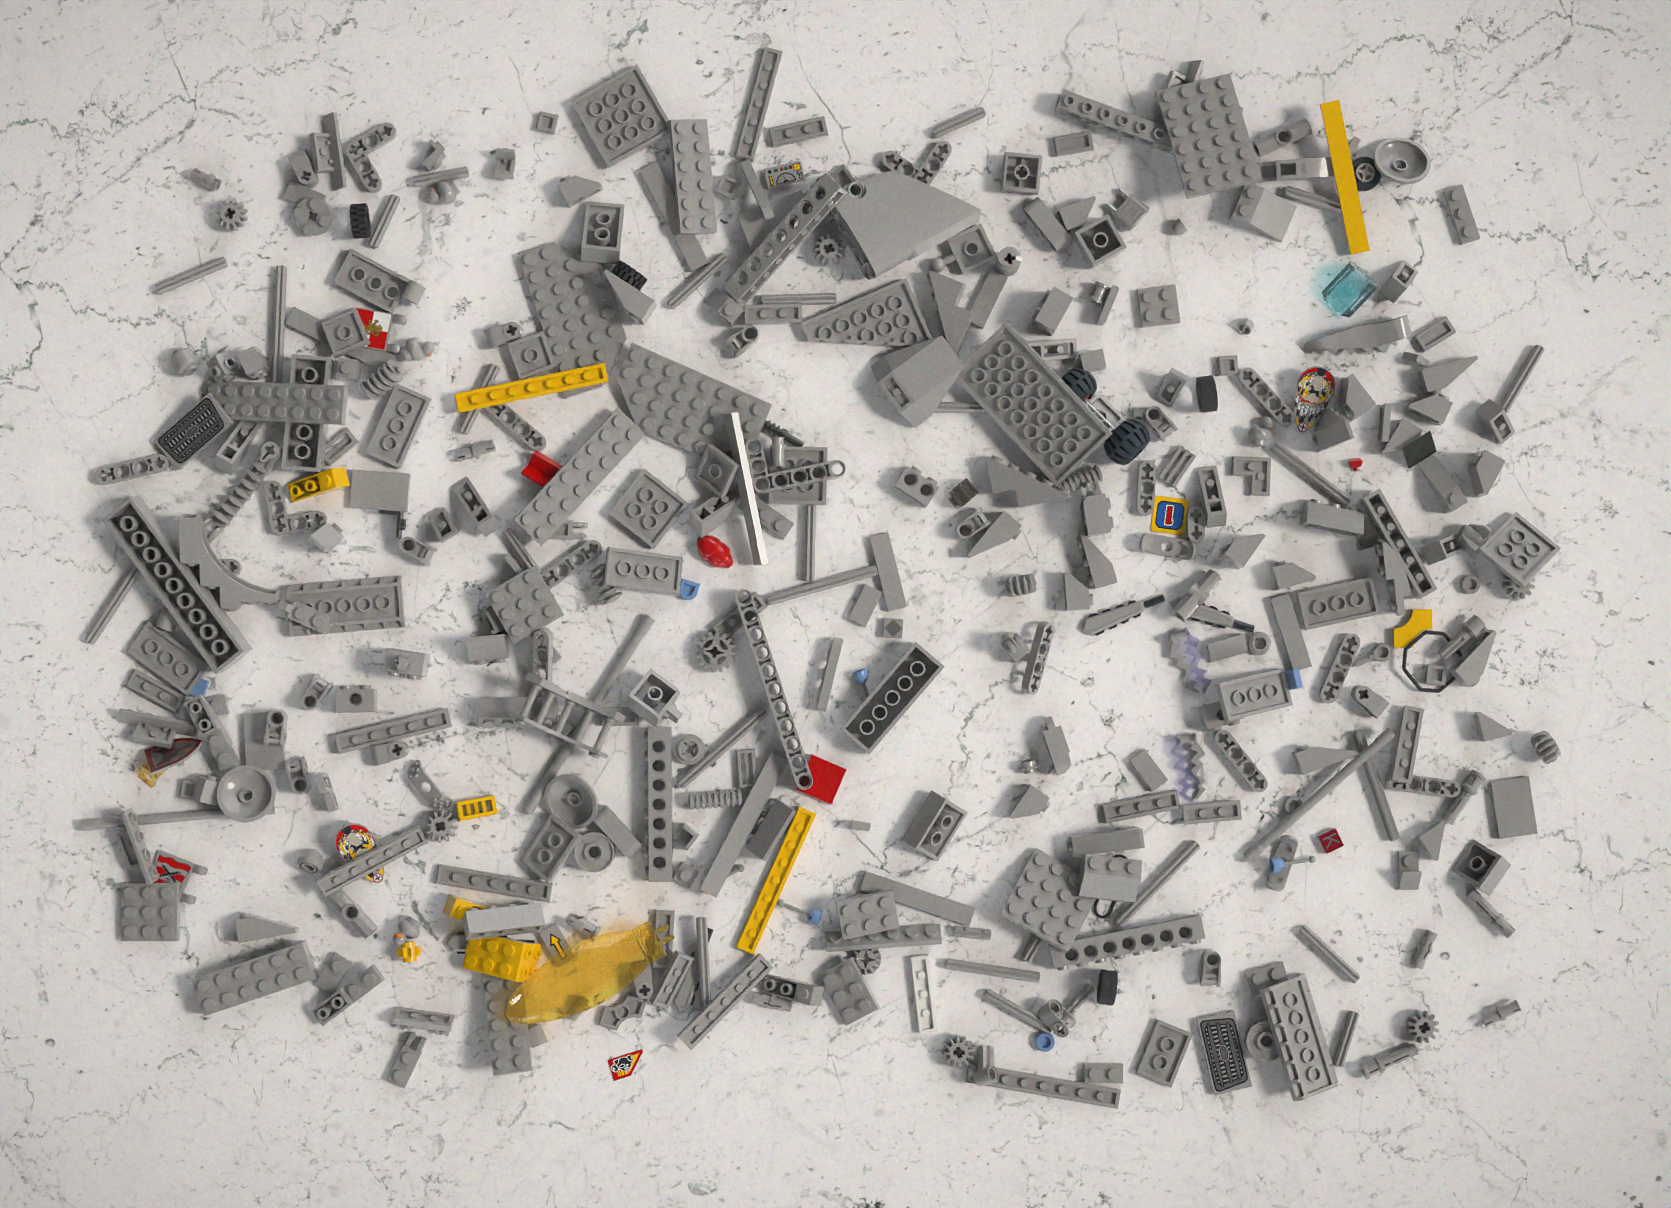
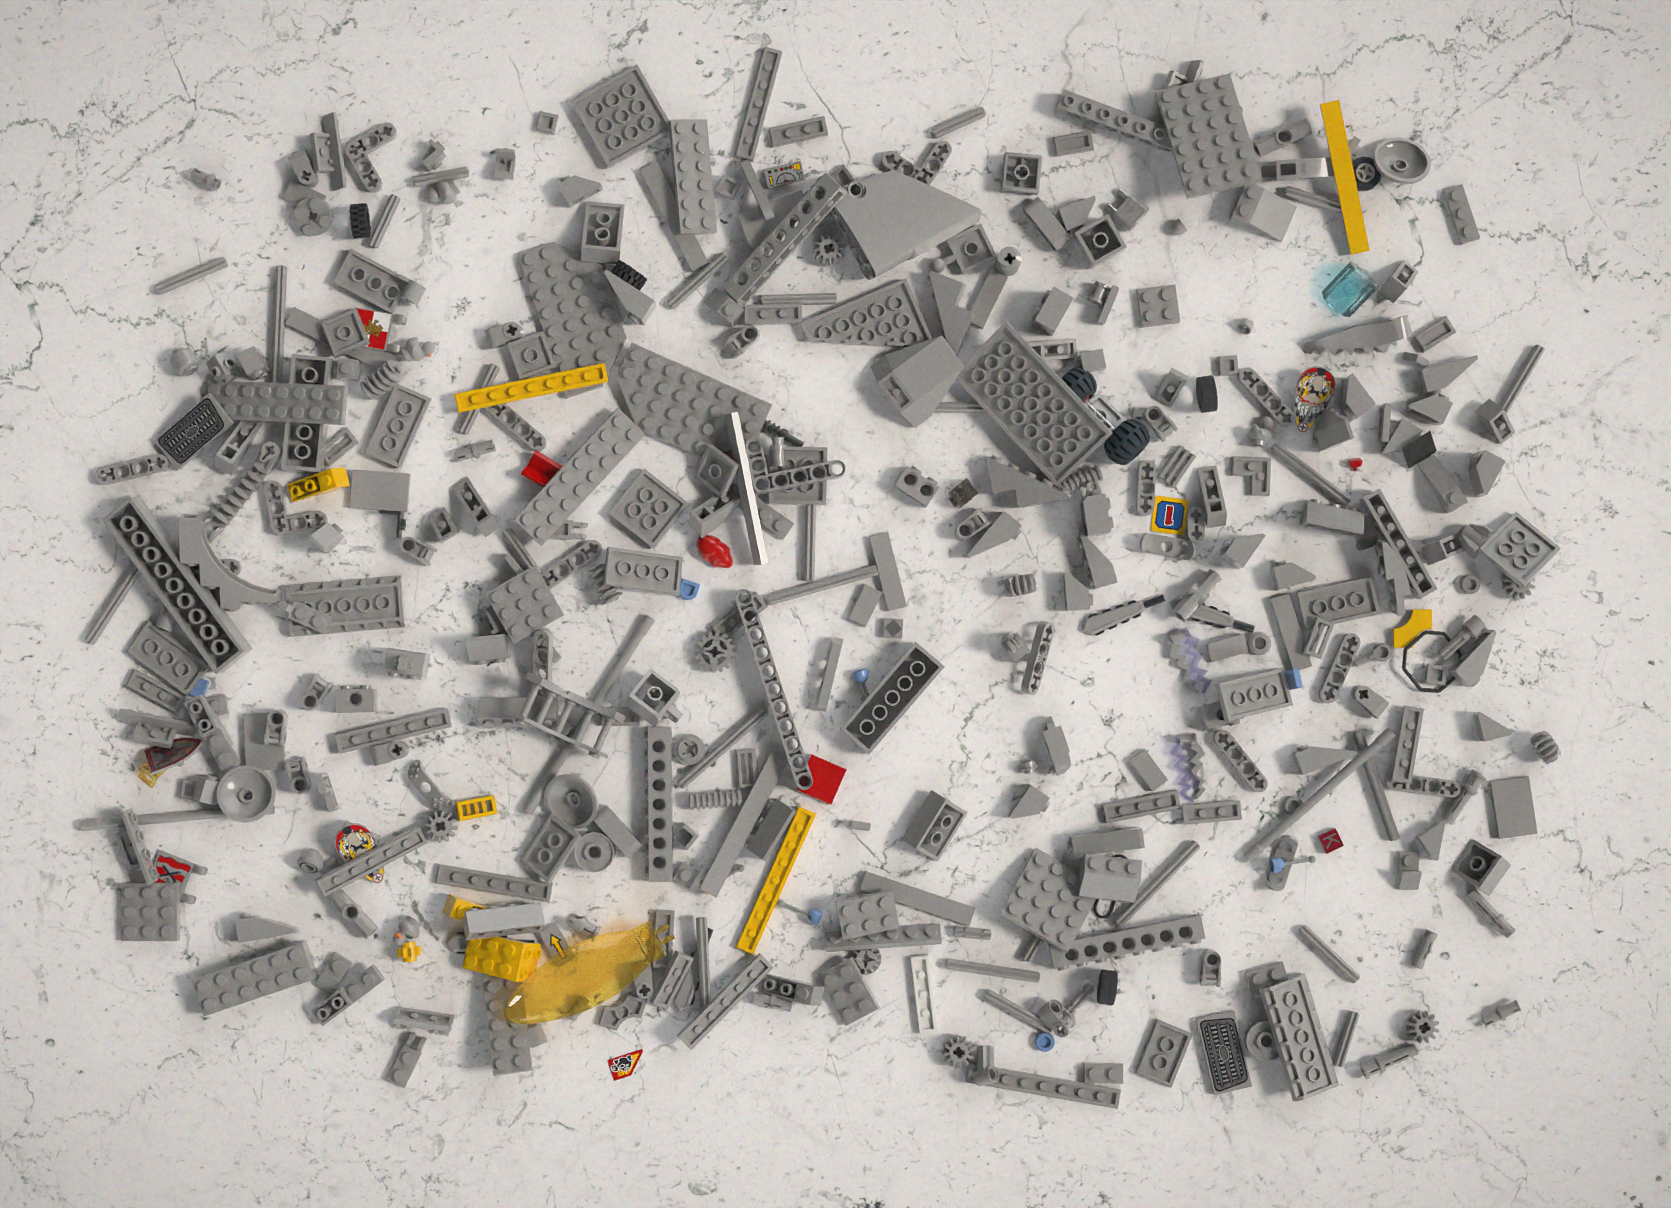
(237, 218): light grey gear -> none
(1311, 634): none -> light grey tile

